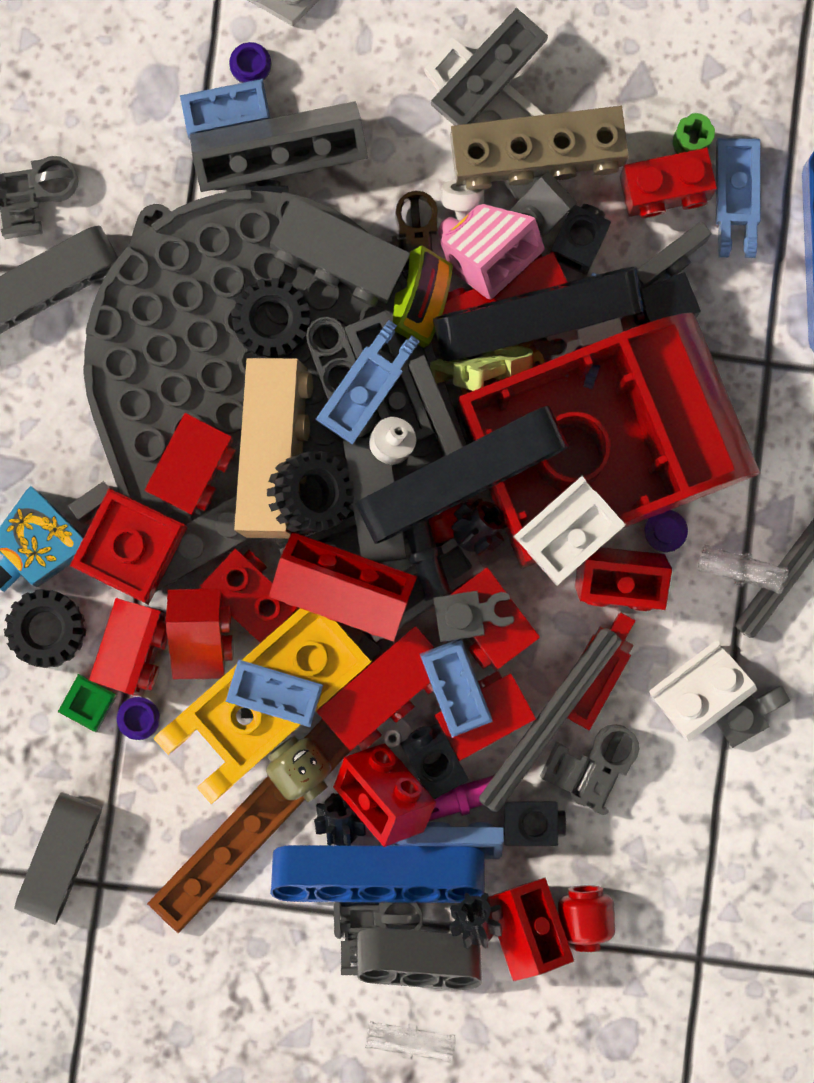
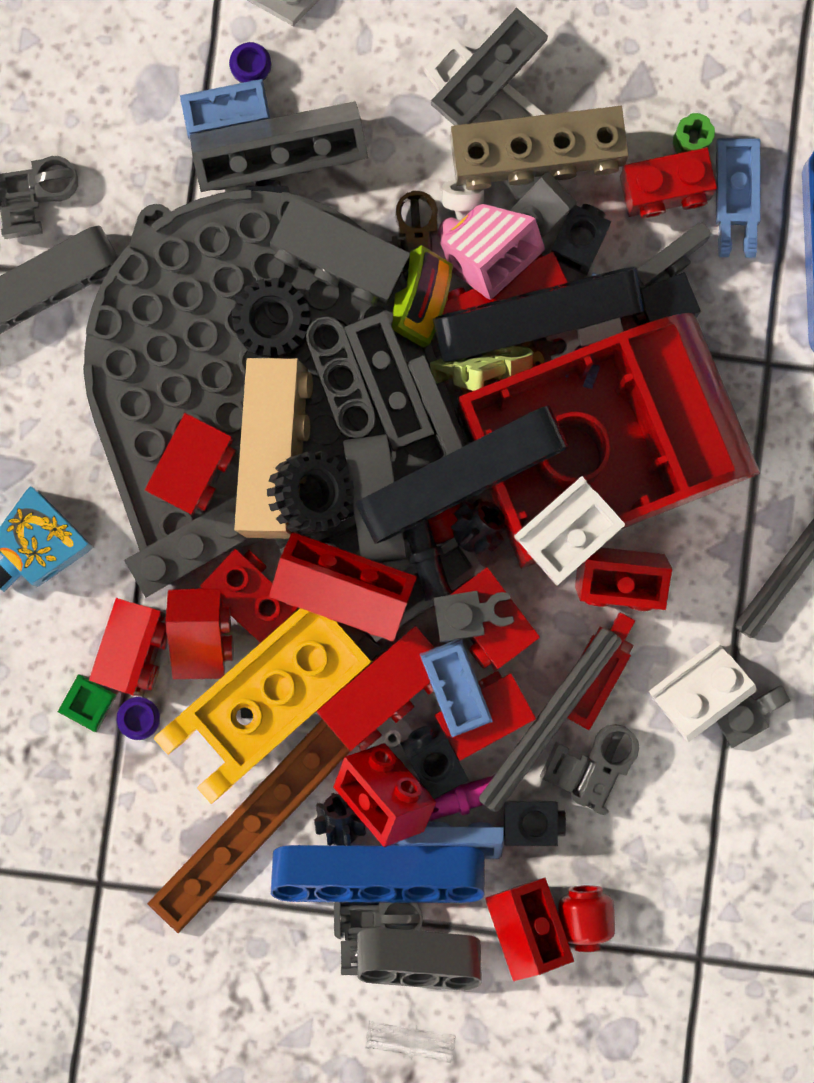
(58, 858): dark grey beam -> none
(71, 628): black tyre -> none
(88, 504): dark grey tile -> none
(128, 546): red tile -> none
(274, 693): medium blue plate -> none
(298, 769): olive head -> none
(365, 387): medium blue hinge -> none
(392, 440): white tile -> none
(476, 920): black gear -> none
(666, 531): dark purple plate -> none
(743, 569): clear pin -> none

